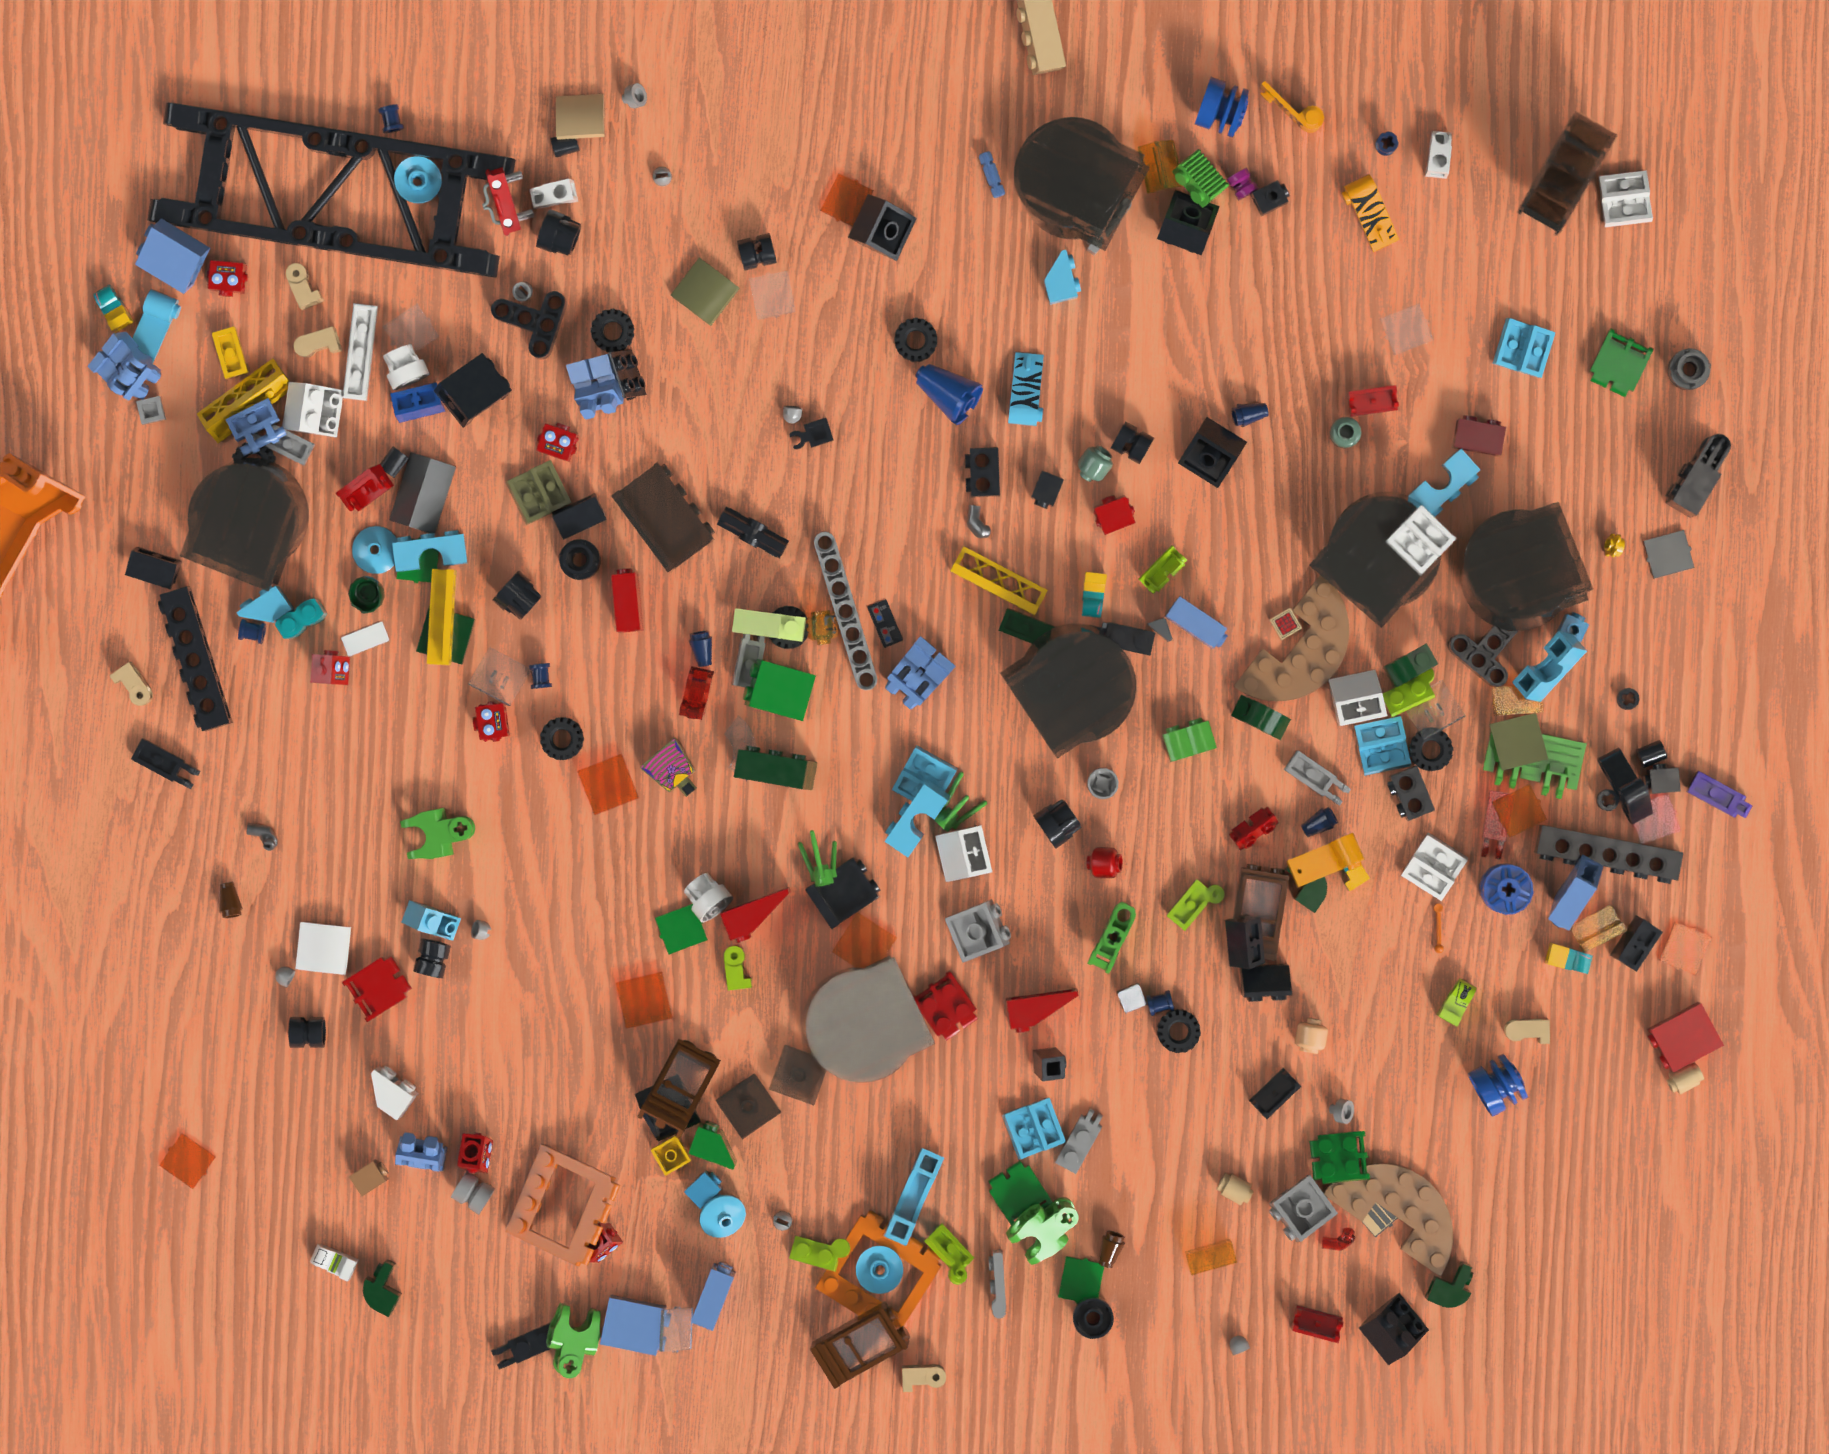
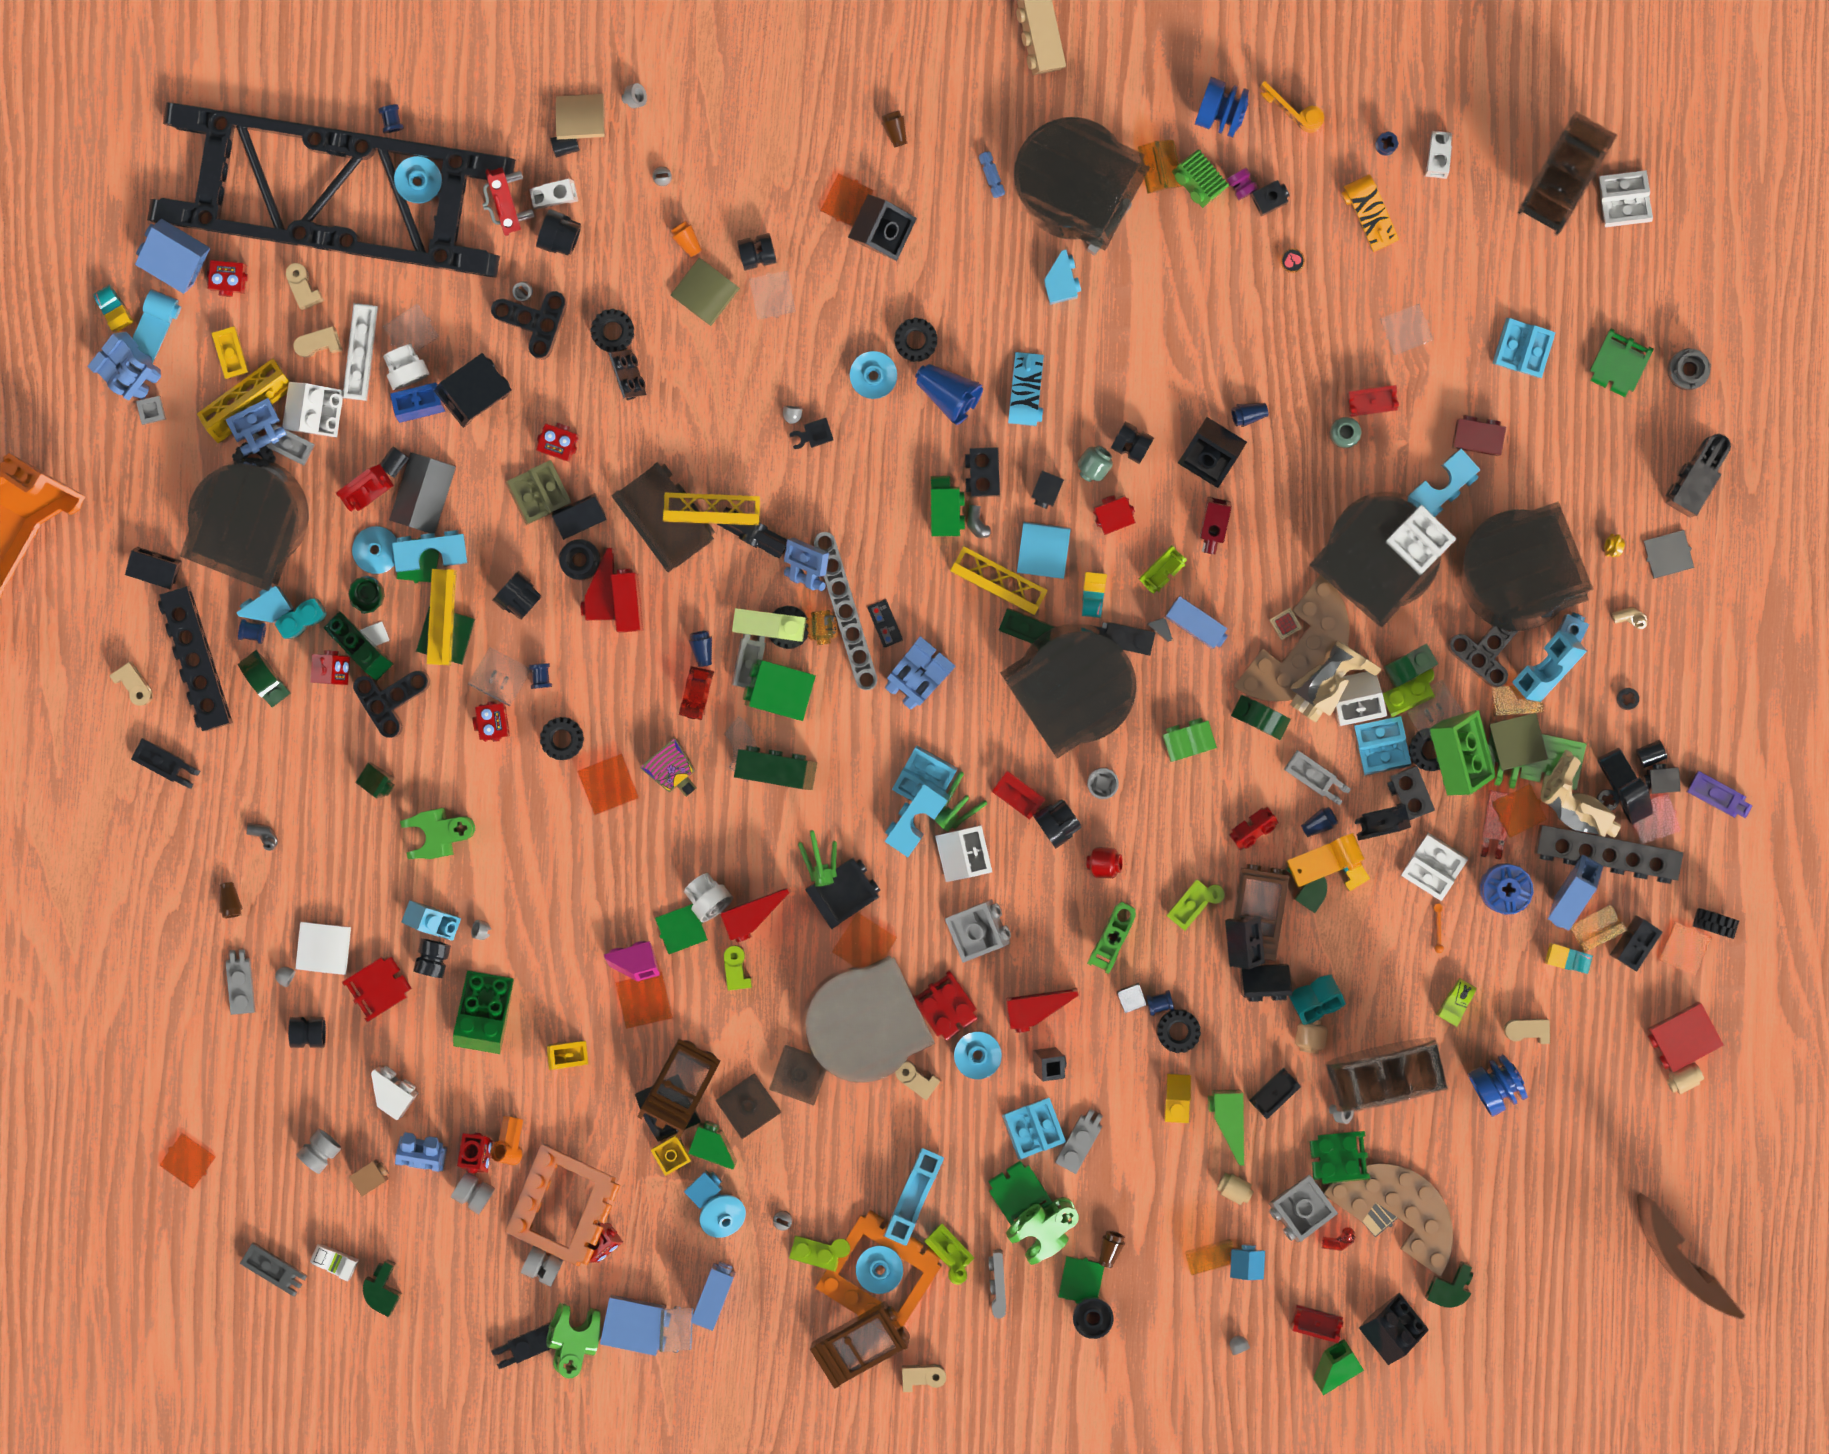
(240, 983): none -> light grey hinge
(263, 679): none -> dark green brick
(272, 1269): none -> dark grey hinge
(320, 1149): none -> light grey wheel
(358, 646): none -> dark green slope
(375, 781): none -> dark green slope
(387, 699): none -> black beam
(483, 1012): none -> green slope
(507, 1148): none -> orange piece
(542, 1266): none -> light grey wheel
(567, 1054): none -> yellow slope
(594, 394): medium blue hips -> none
(599, 596): none -> red slope
(635, 961): none -> dark pink slope
(685, 237): none -> orange cone
(711, 517): none -> yellow fence
(808, 558): none -> medium blue plate
(864, 366): none -> medium azure dish
(895, 128): none -> reddish brown cone
(916, 1081): none -> tan leg
(946, 508): none -> green hinge
(974, 1067): none -> medium azure dish
(1018, 795): none -> red hinge
(1043, 550): none -> medium azure slope
(1178, 1098): none -> yellow slope
(1187, 223): black slope -> none
(1216, 513): none -> dark red torso
(1229, 1114): none -> bright green slope
(1247, 1263): none -> dark azure brick
(1292, 260): none -> tile
(1317, 689): none -> tan hips
(1317, 999): none -> teal brick
(1336, 1367): none -> green slope
(1383, 822): none -> black hinge
(1386, 1074): none -> clear smoke brick
(1462, 753): none -> bright green slope
(1577, 810): none -> tan hips
(1631, 615): none -> tan arm
(1664, 1242): none -> reddish brown slope
(1715, 923): none -> black tyre

